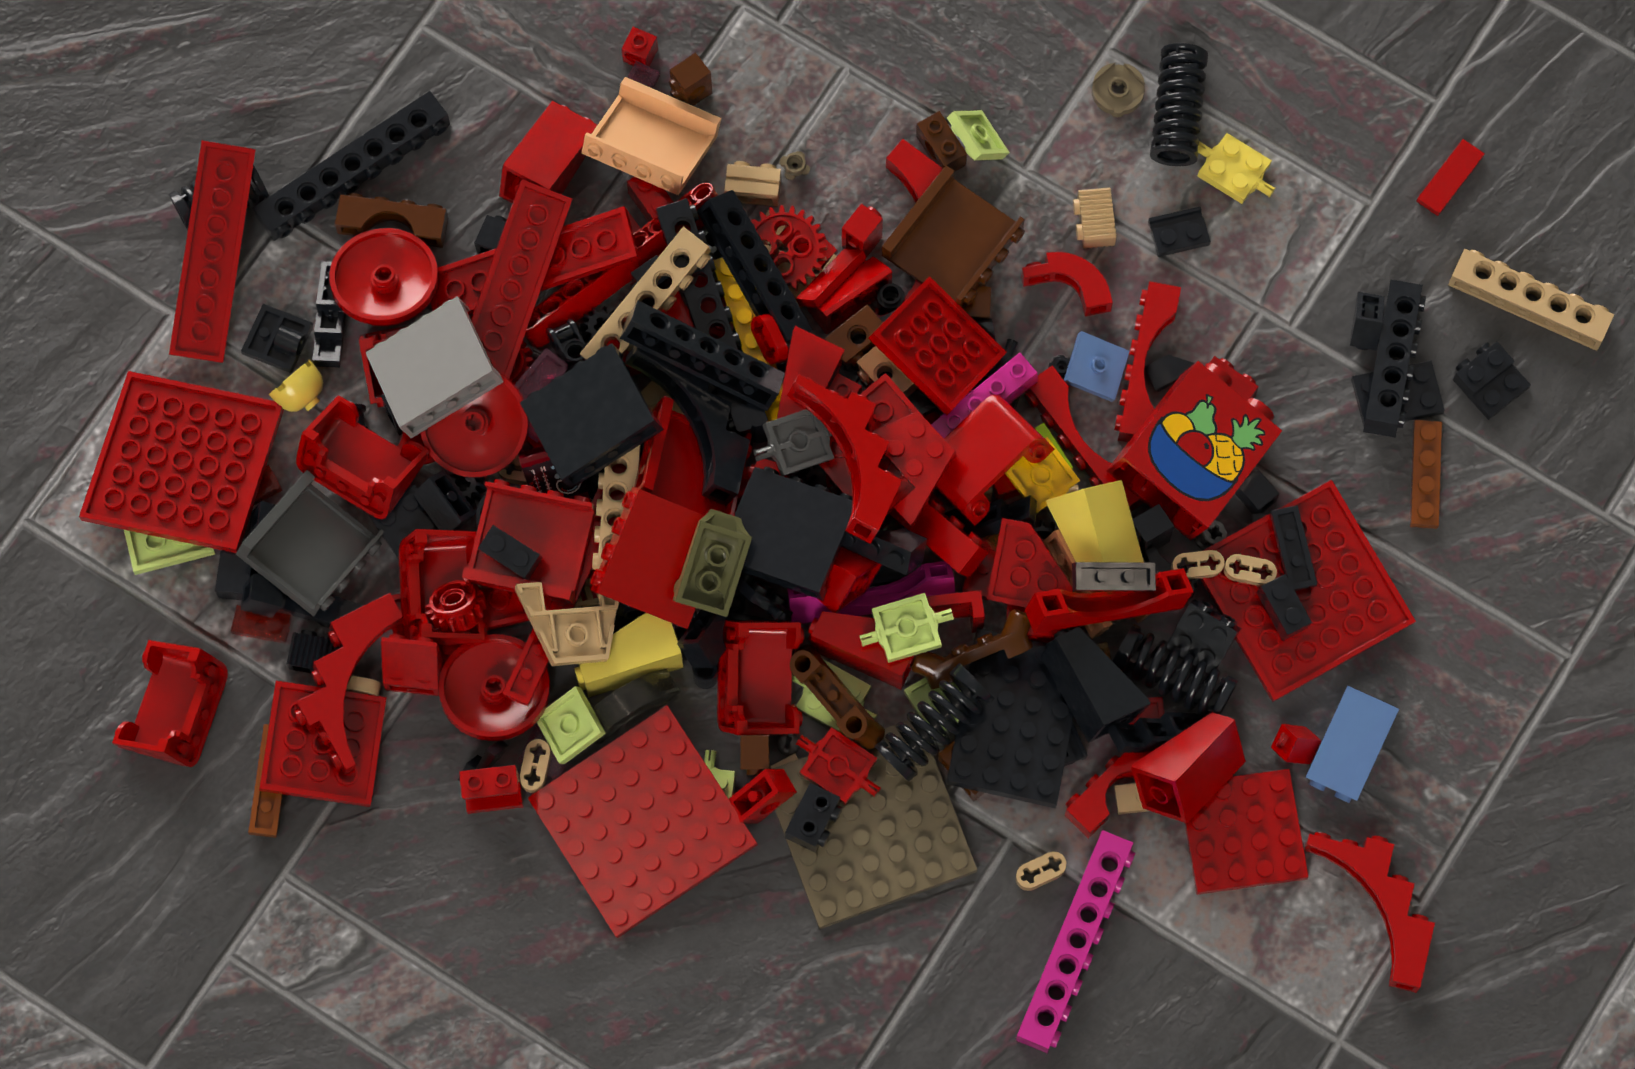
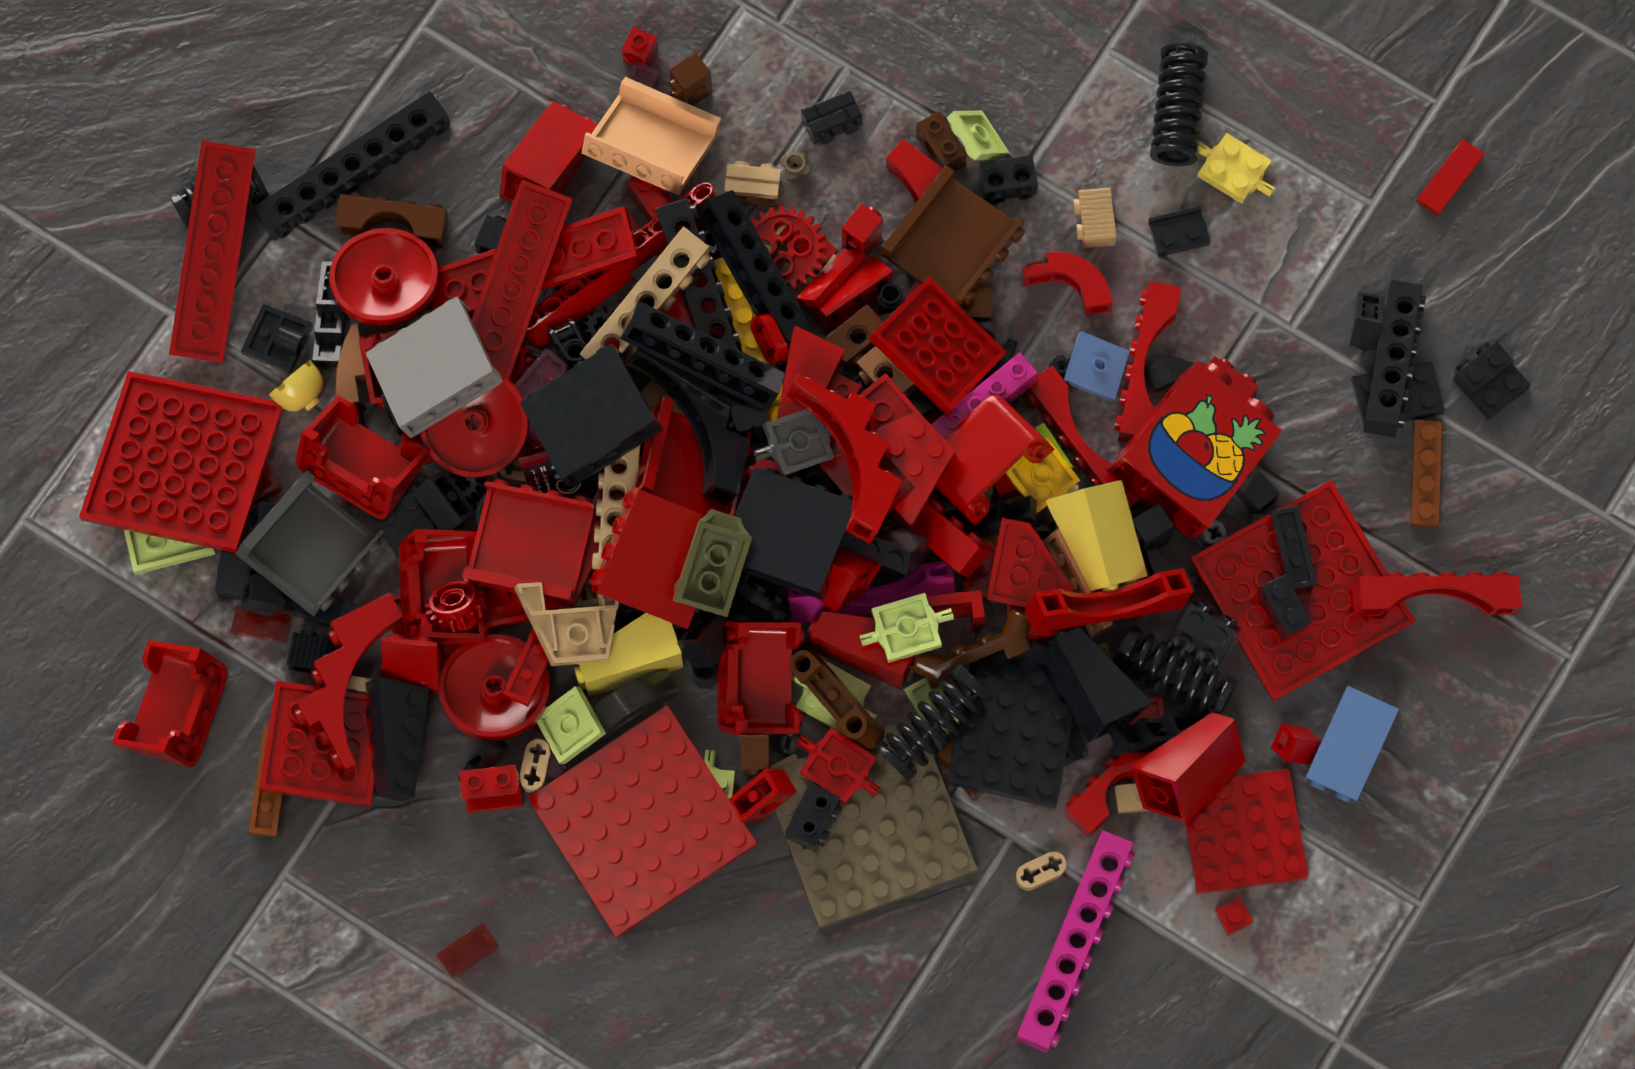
(350, 367): none -> medium nougat slope
(396, 736): none -> black wedge
(467, 950): none -> clear red plate
(510, 552): black brick -> none
(832, 118): none -> black brick
(1006, 172): none -> black brick
(1113, 576): plate -> none
(1118, 75): dark tan plate -> none
(1197, 558): tan beam -> none
(1233, 916): none -> red plate
(1250, 563): tan beam -> none
(1369, 865): red arch -> none
(1490, 594): none -> red arch
(1537, 312): tan brick -> none

